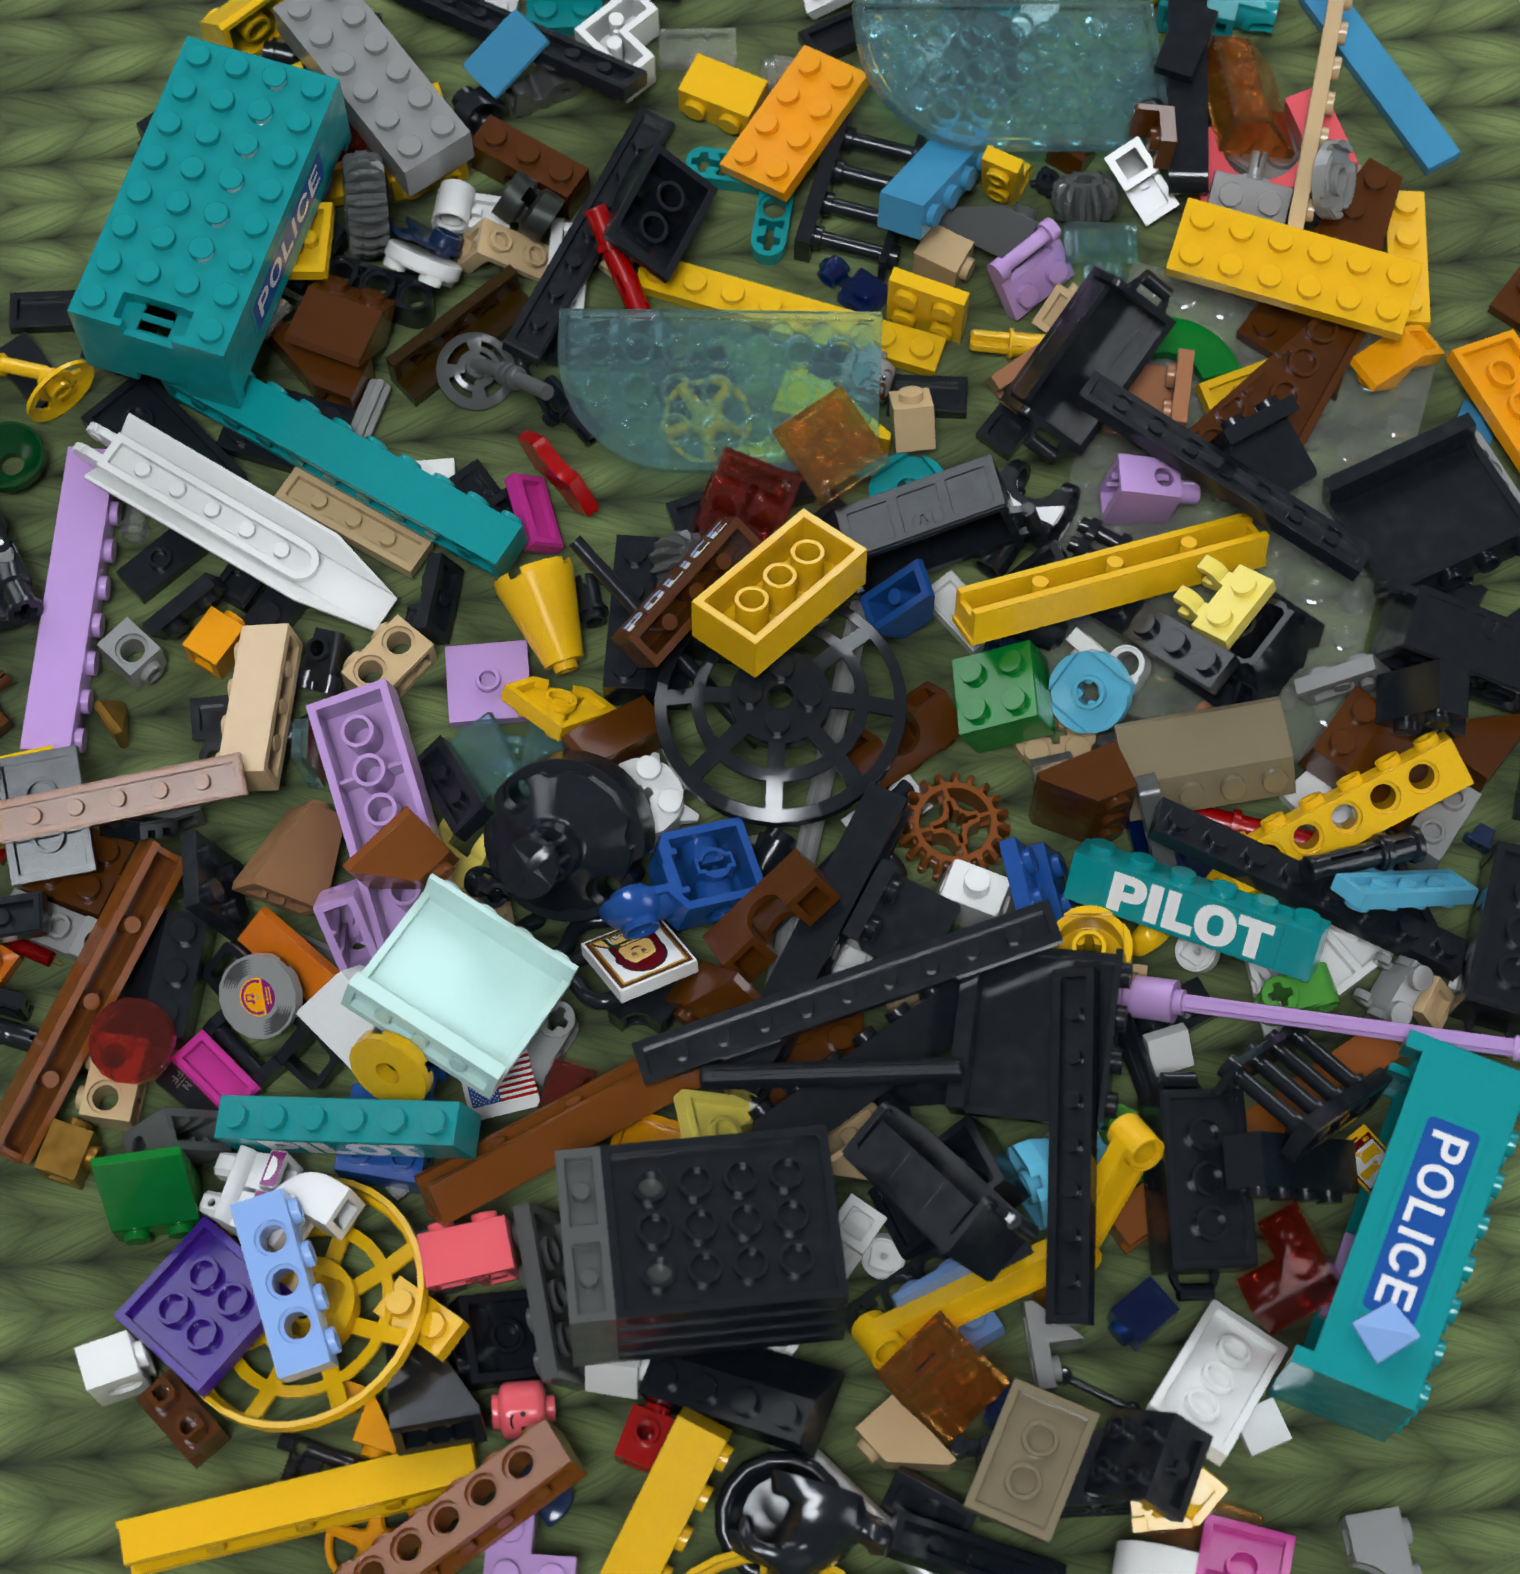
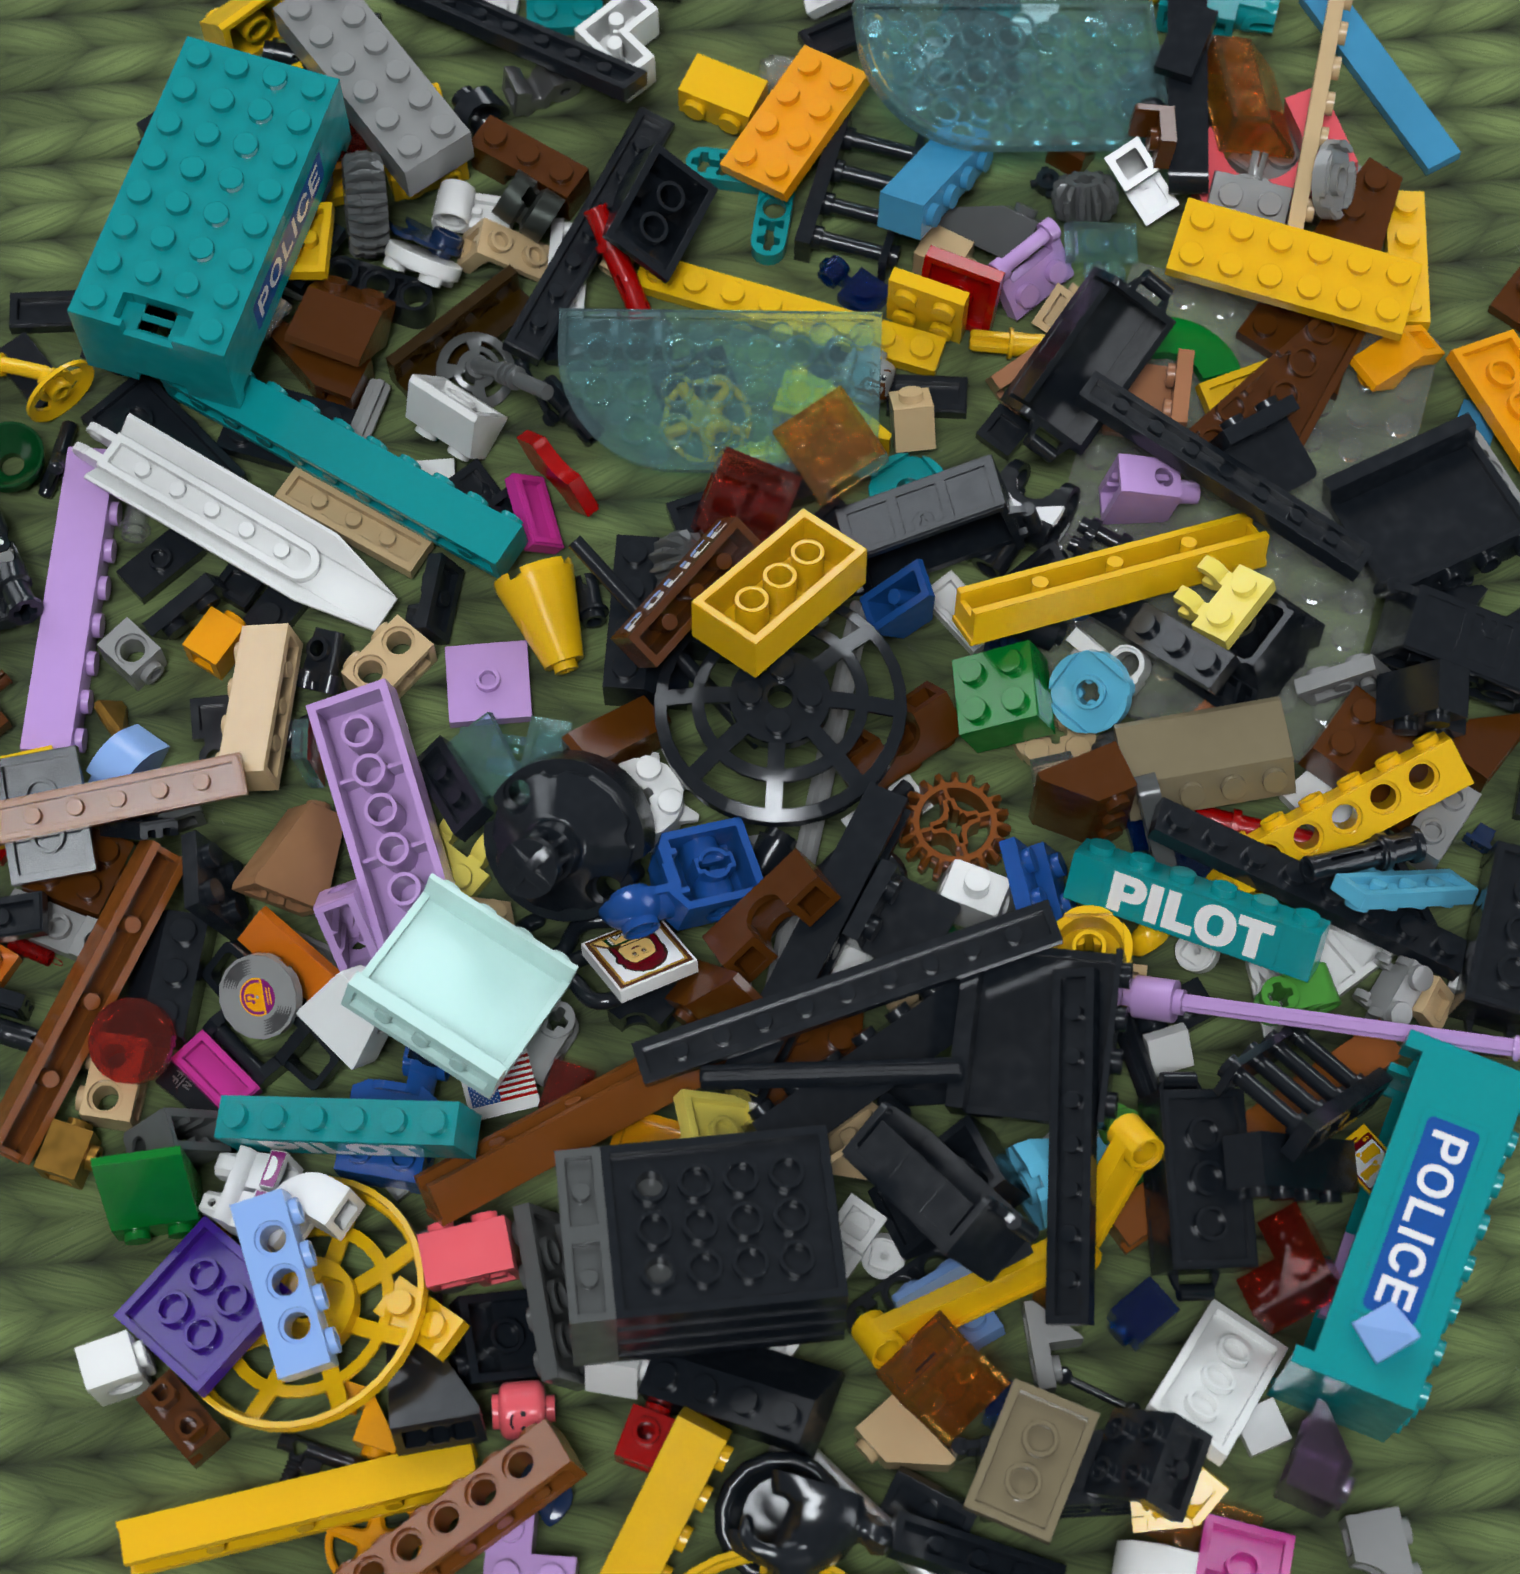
(58, 458): none -> black piece
(127, 753): none -> light blue brick
(370, 1060): yellow tile -> none
(402, 855): dark orange slope -> none
(452, 416): none -> white slope
(481, 883): black pin -> none
(506, 53): dark azure slope -> none
(554, 709): yellow plate -> none
(681, 46): clear plate -> none
(979, 280): none -> red plate
(1004, 175): yellow plate -> none
(1317, 1465): none -> clear purple slope

